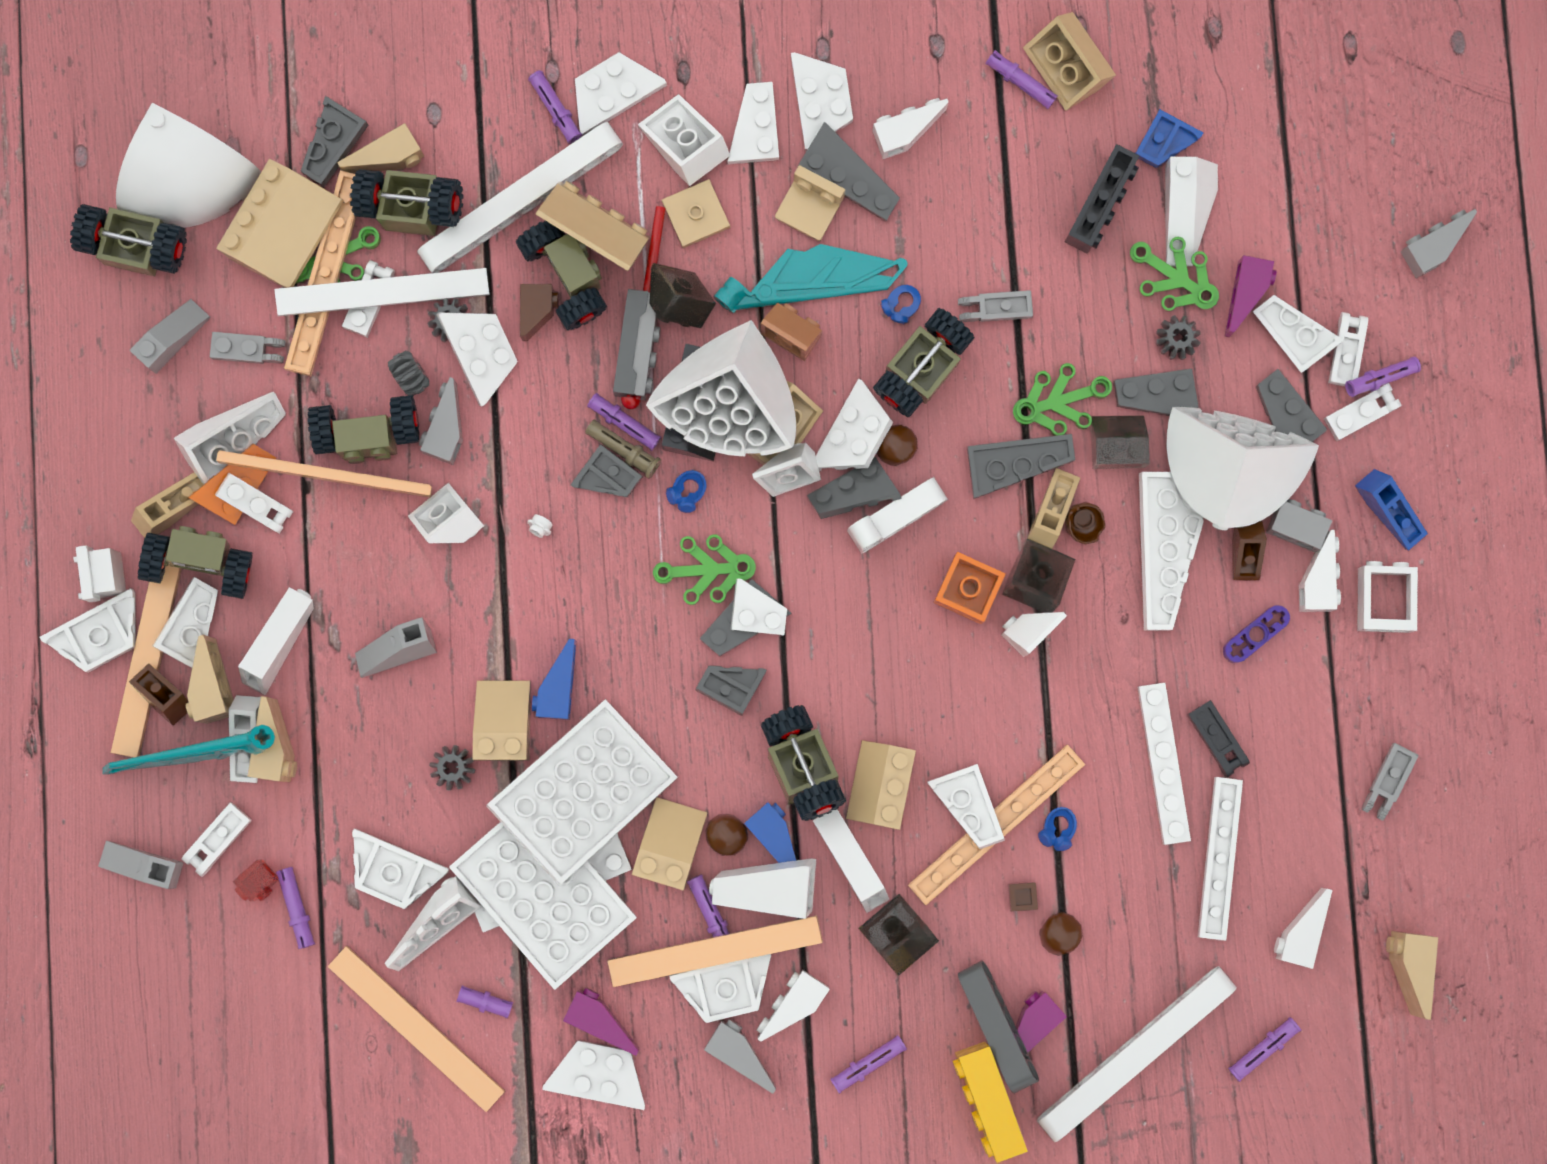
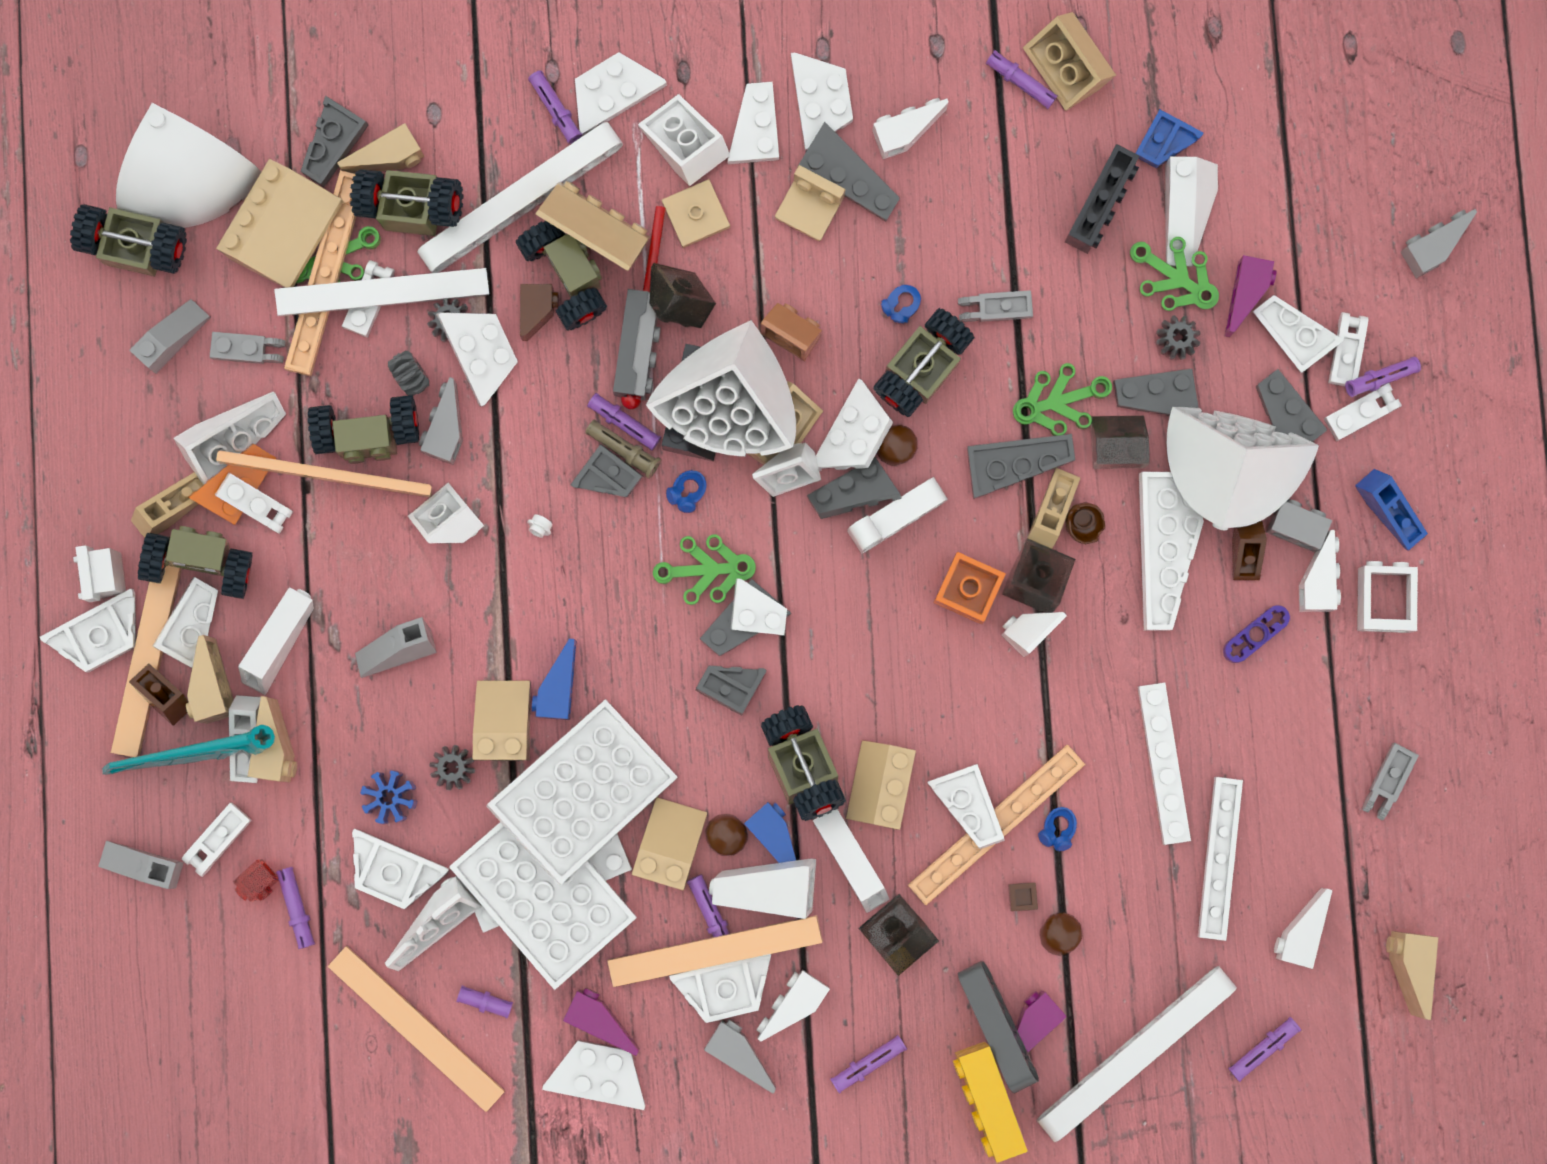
(381, 794): none -> blue gear
(811, 276): teal wing -> none
(1218, 738): black plate -> none

